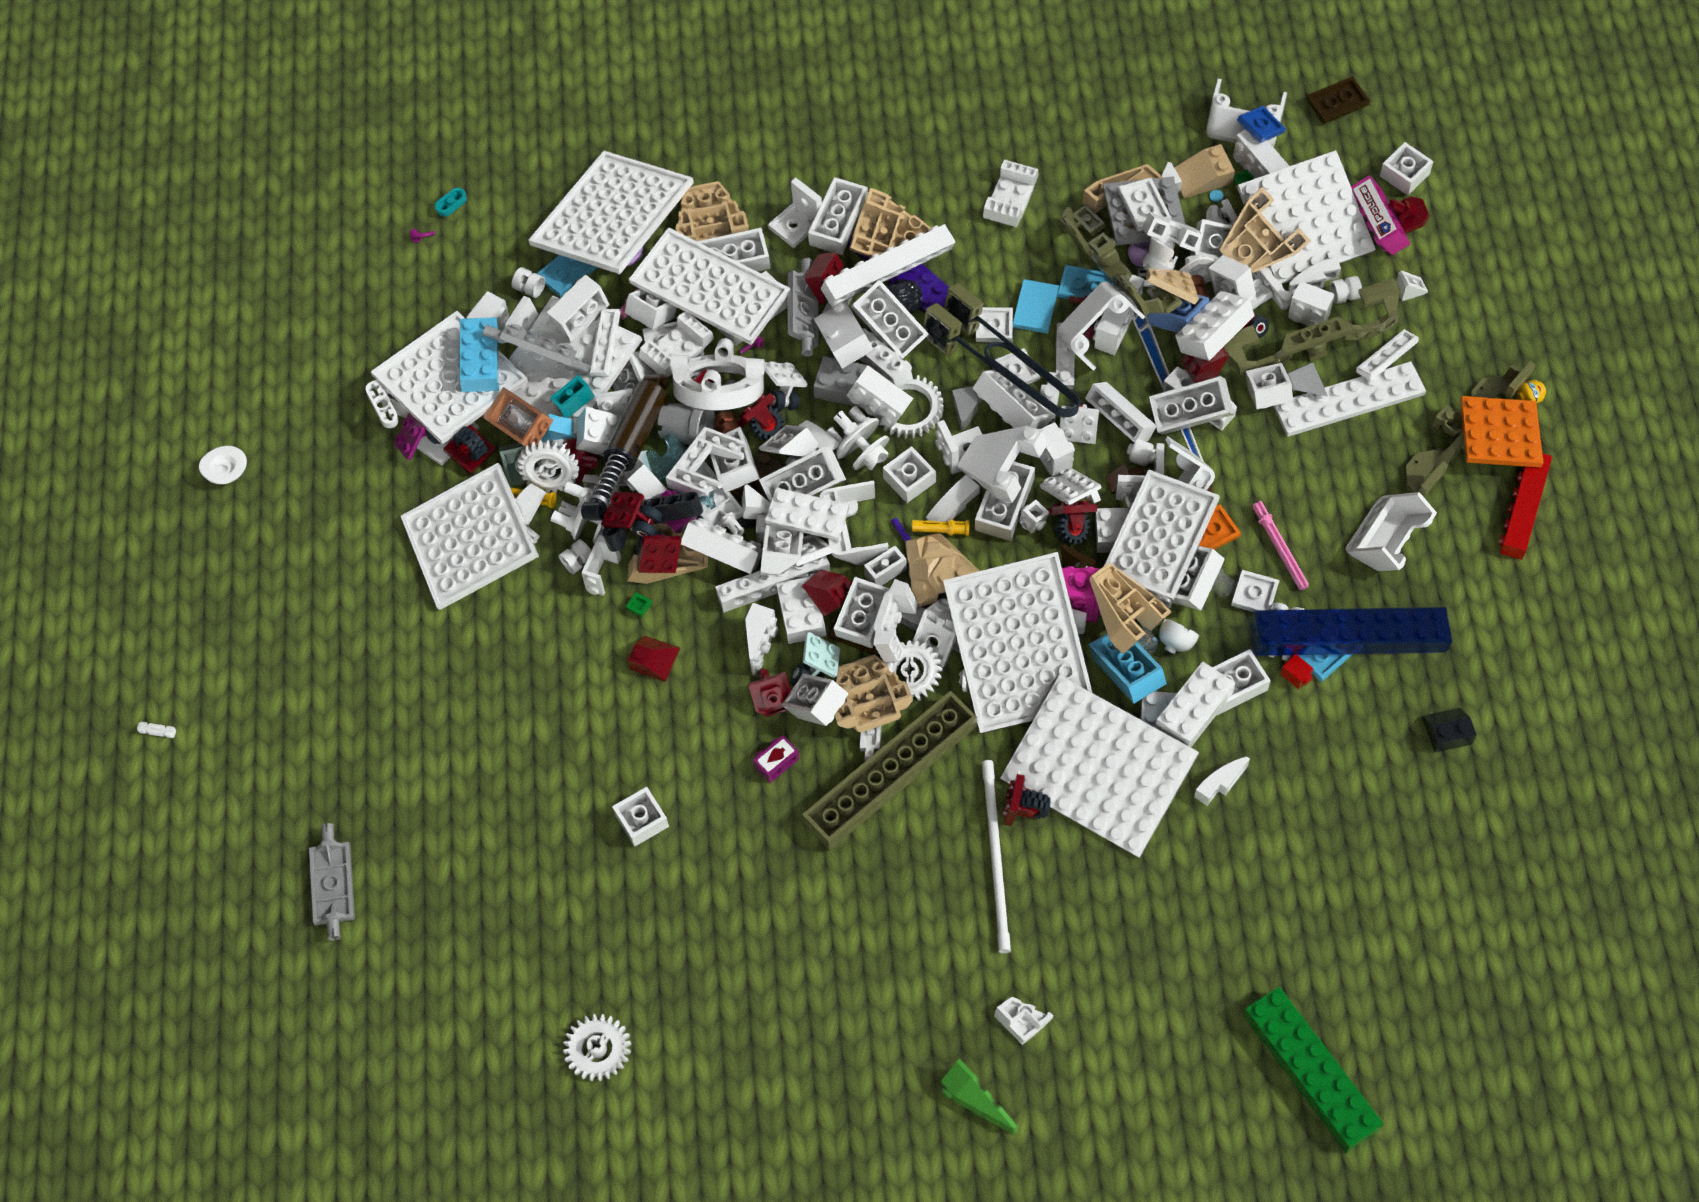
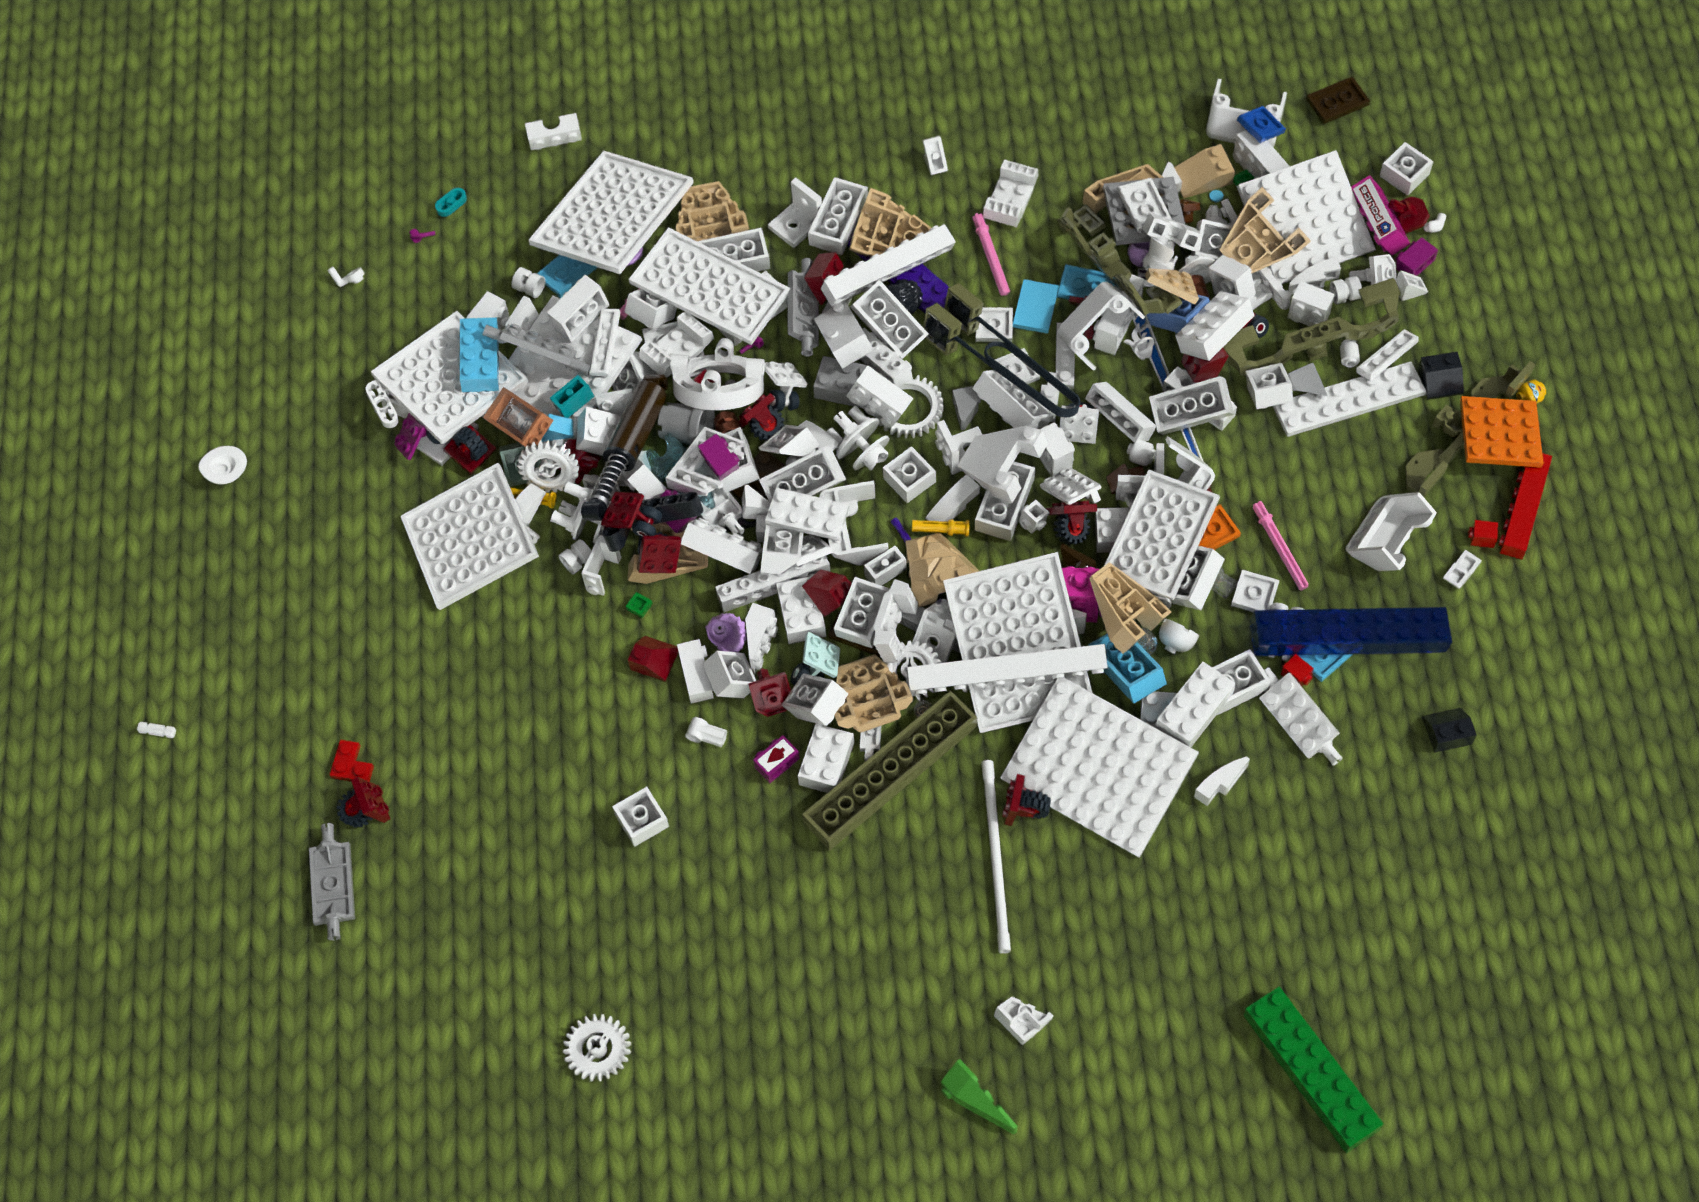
(345, 764): none -> red plate
(354, 276): none -> white plate
(363, 804): none -> dark red plate
(566, 132): none -> white arch
(696, 679): none -> white brick
(700, 730): none -> white piece
(718, 456): none -> magenta brick
(729, 674): none -> white brick
(730, 635): none -> lavender piece
(826, 758): none -> white brick
(921, 707): none -> clear tile
(934, 155): none -> white slope
(982, 231): none -> bright pink axle
(1007, 667): none -> white brick
(1141, 346): none -> white piece
(1188, 208): none -> reddish brown slope
(1300, 717): none -> white plate
(1349, 353): none -> white brick
(1381, 269): none -> white piece
(1416, 257): none -> magenta brick
(1435, 225): none -> white arm
(1441, 375): none -> black slope
(1462, 569): none -> white slope
(1483, 533): none -> red brick

